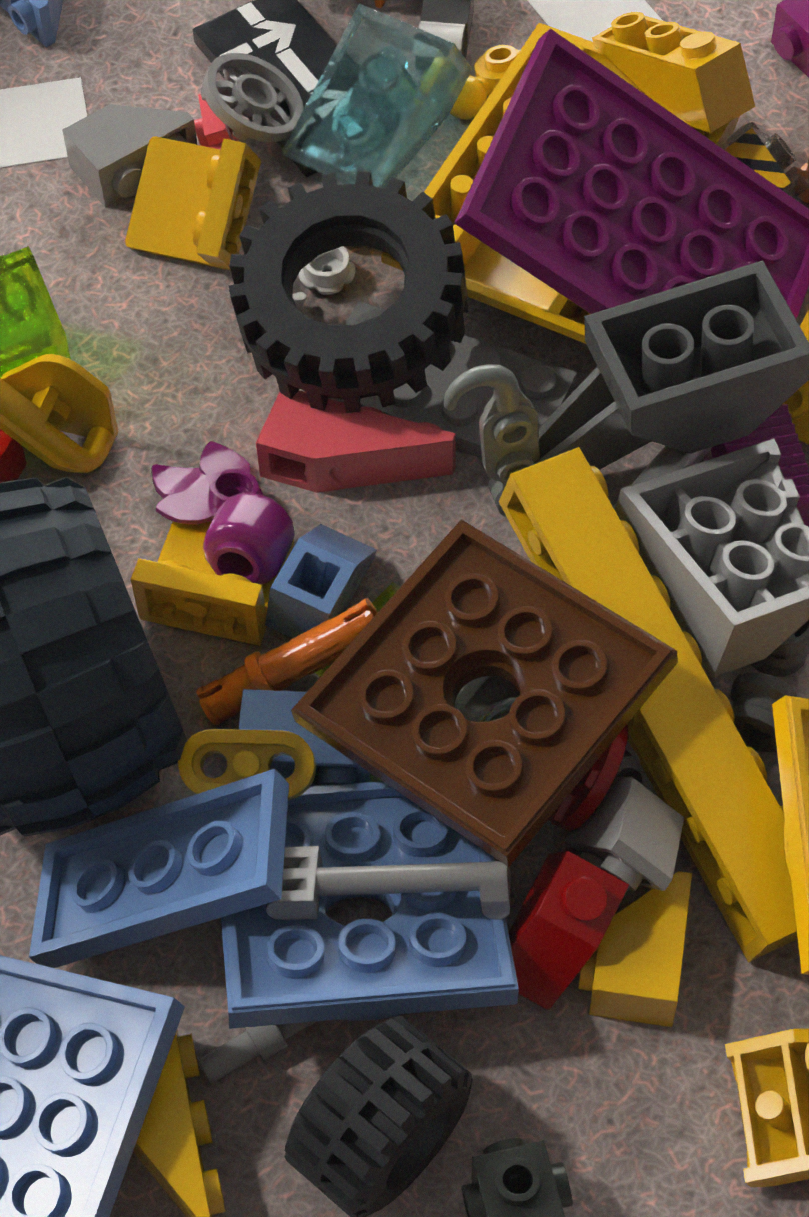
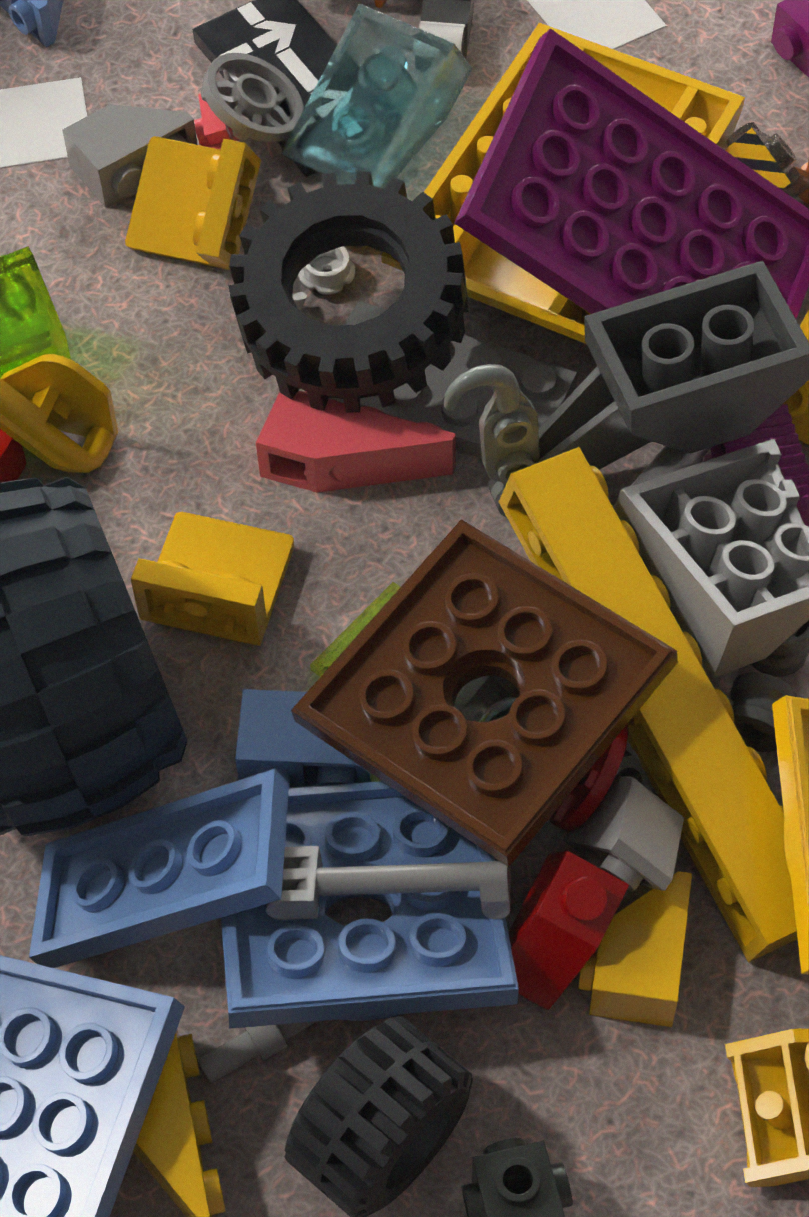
(197, 493): plate -> none
(246, 755): yellow plate -> none
(249, 538): magenta head -> none
(286, 663): orange pin -> none
(317, 580): medium blue slope -> none
(488, 72): yellow plate -> none
(680, 68): yellow slope -> none

